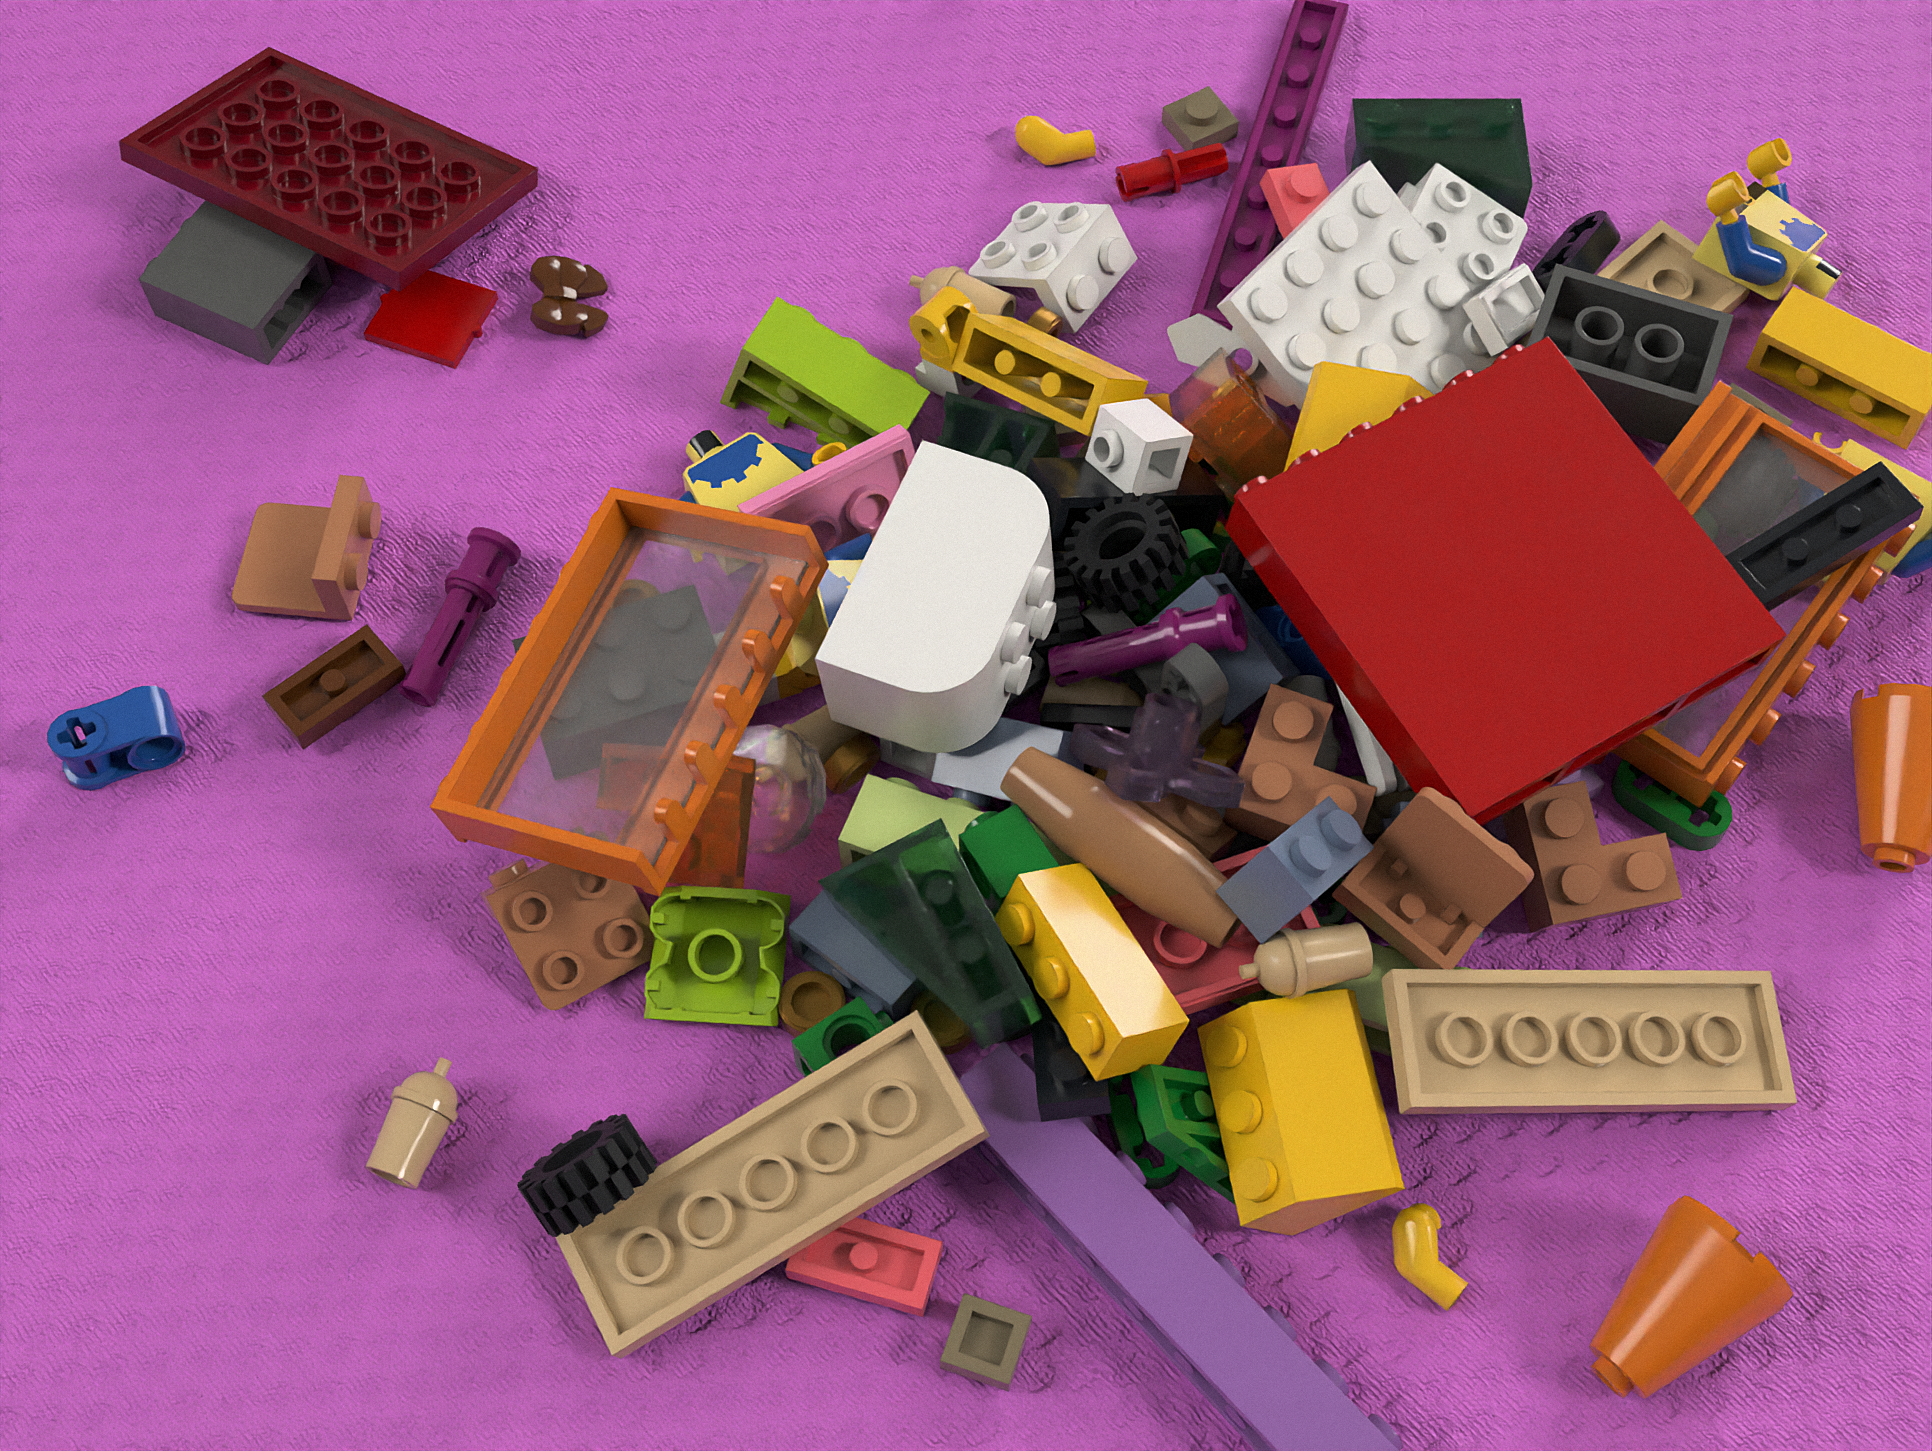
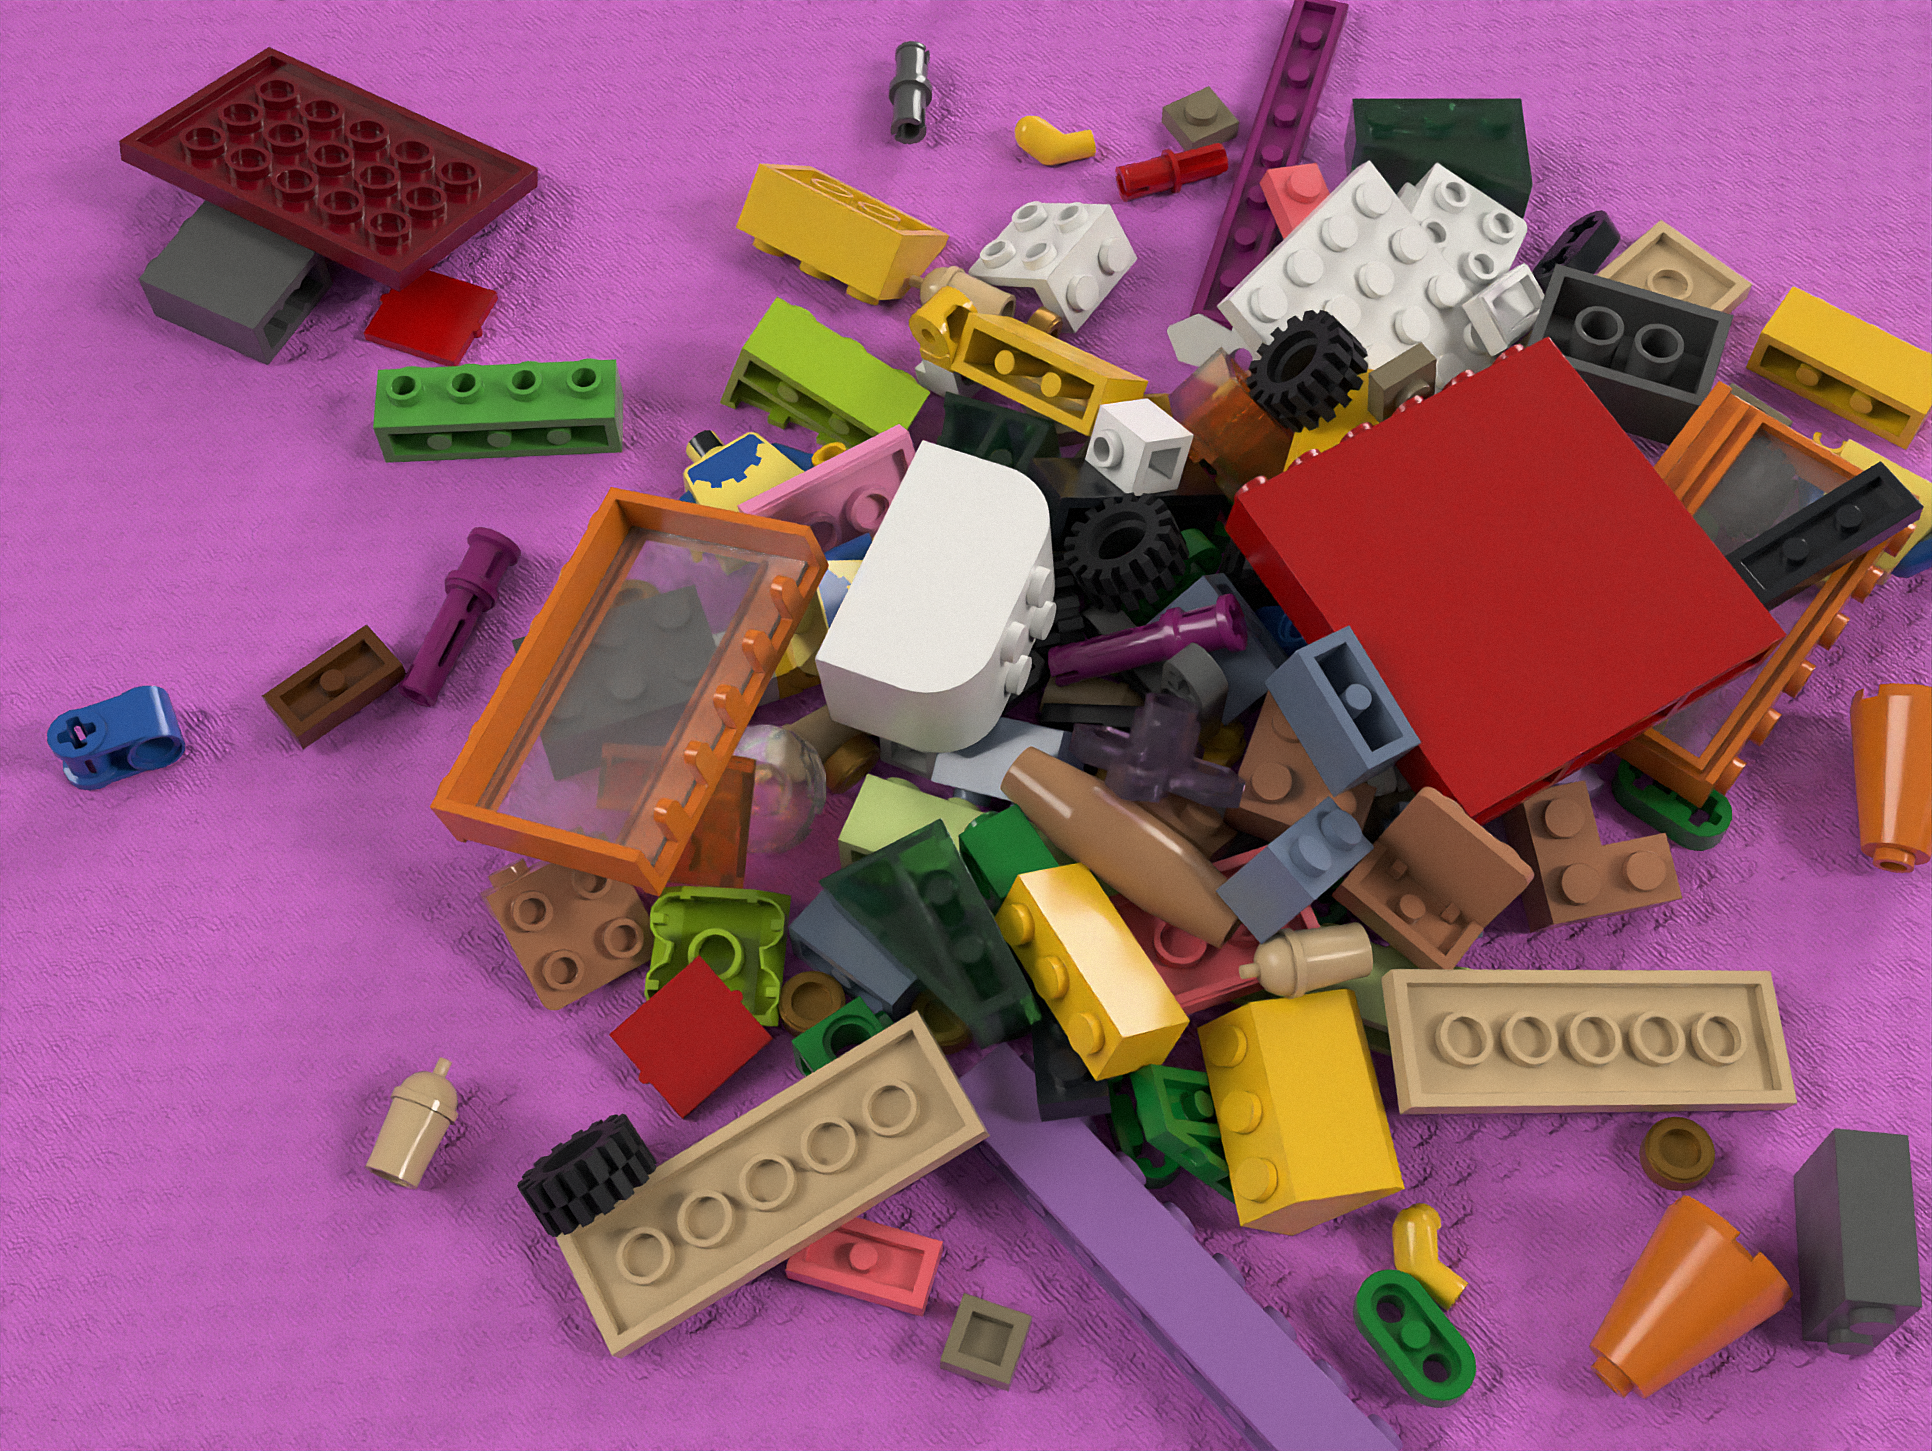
(309, 556): nougat bracket -> none
(499, 410): none -> bright green brick
(561, 283): reddish brown piece -> none
(691, 1037): none -> red piece
(837, 231): none -> yellow slope
(910, 92): none -> dark grey pin
(1307, 371): none -> black tyre
(1341, 711): none -> sand blue brick
(1400, 380): none -> dark tan plate
(1417, 1338): none -> green plate
(1677, 1153): none -> pearl gold tile
(1761, 236): torso -> none
(1856, 1240): none -> dark grey brick

